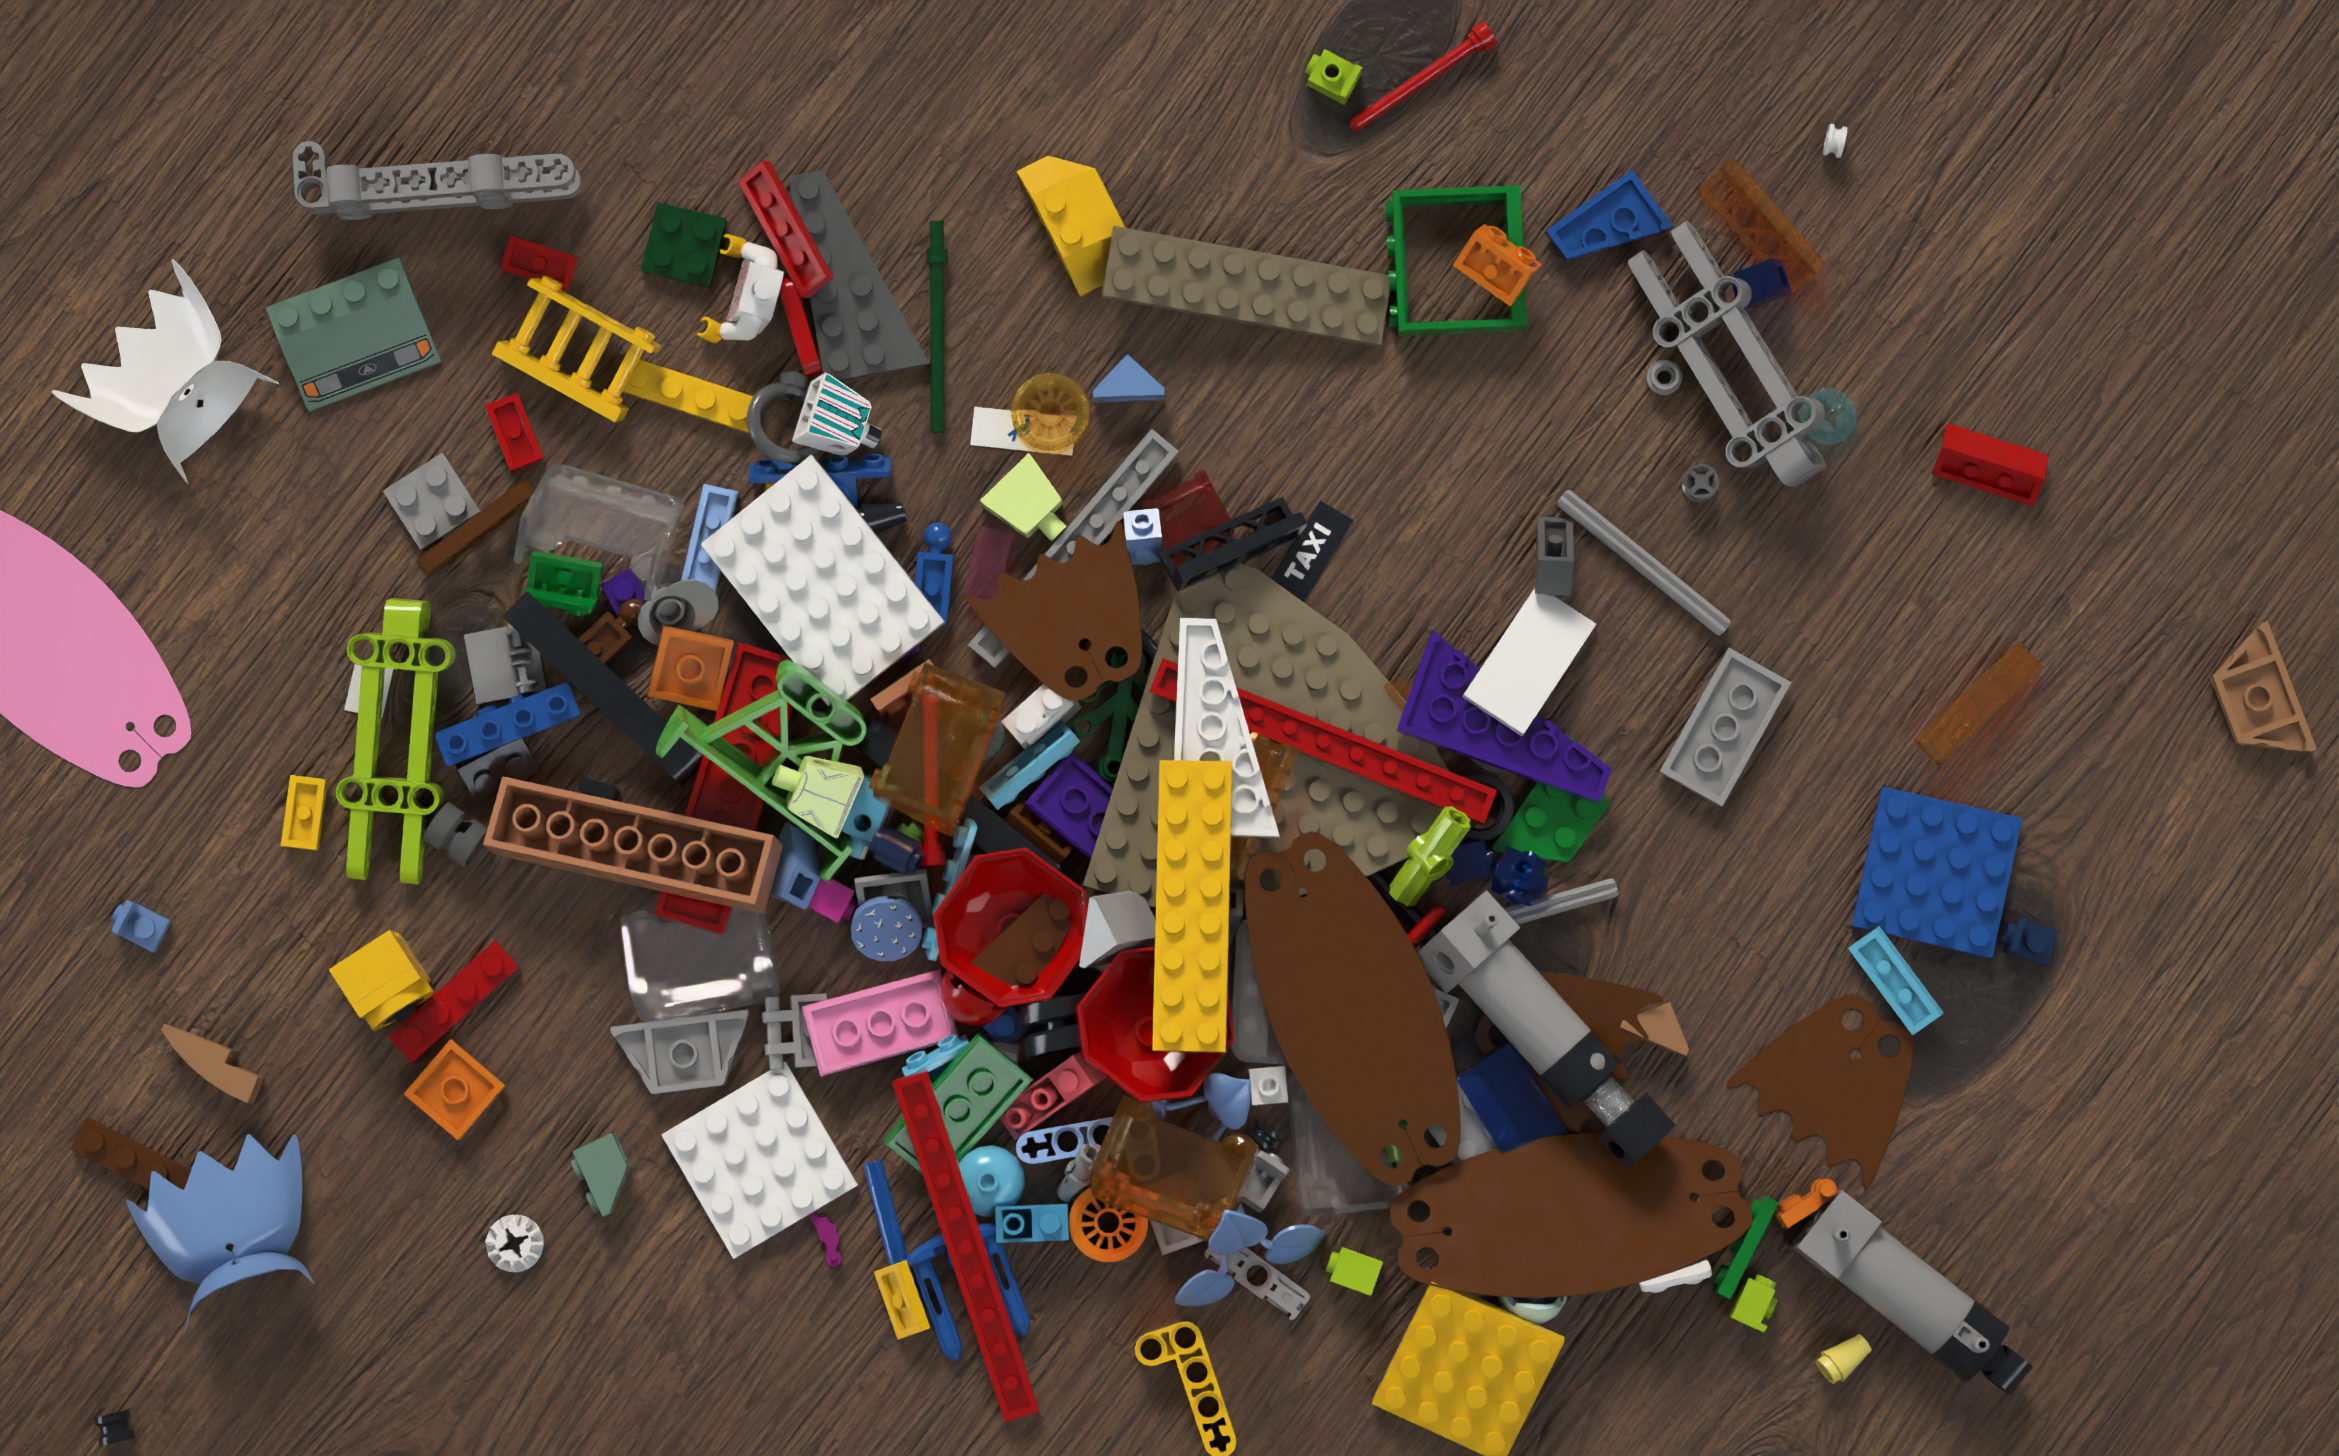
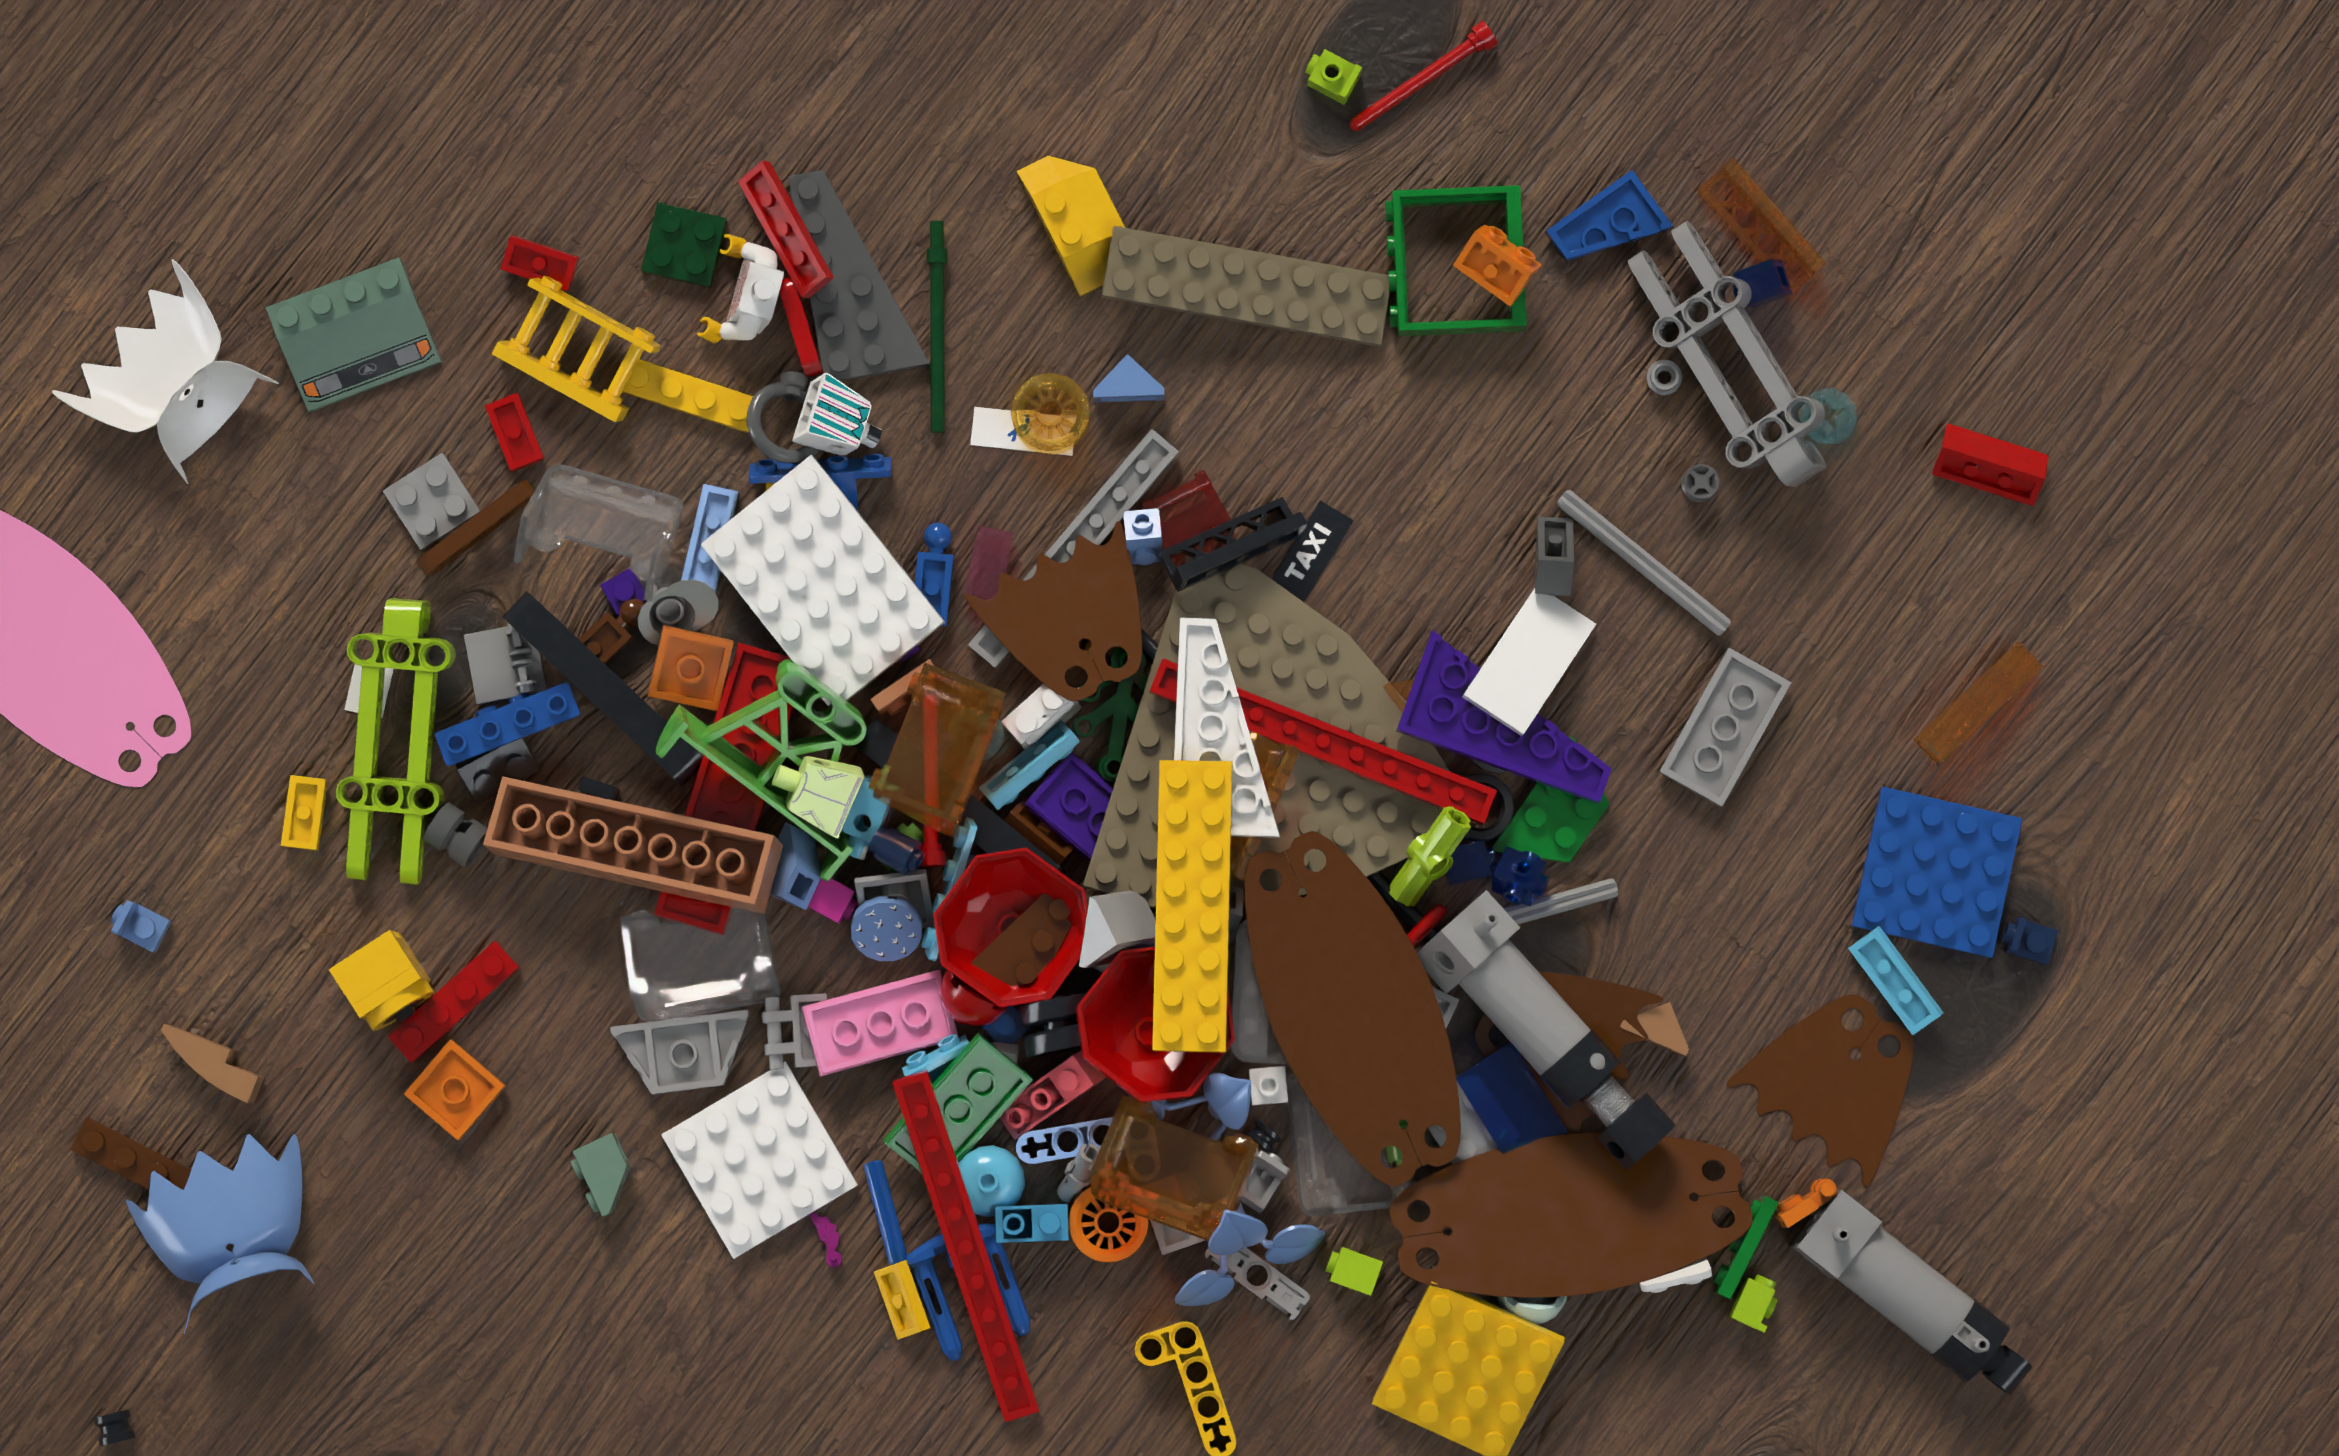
(481, 181): light grey beam -> none
(530, 1249): white gear -> none
(564, 582): green bracket -> none
(882, 516): black cone -> none
(1026, 501): yellowish green torso -> none
(1835, 140): white bush -> none
(1843, 1358): light yellow cone -> none
(2260, 696): medium nougat wing -> none

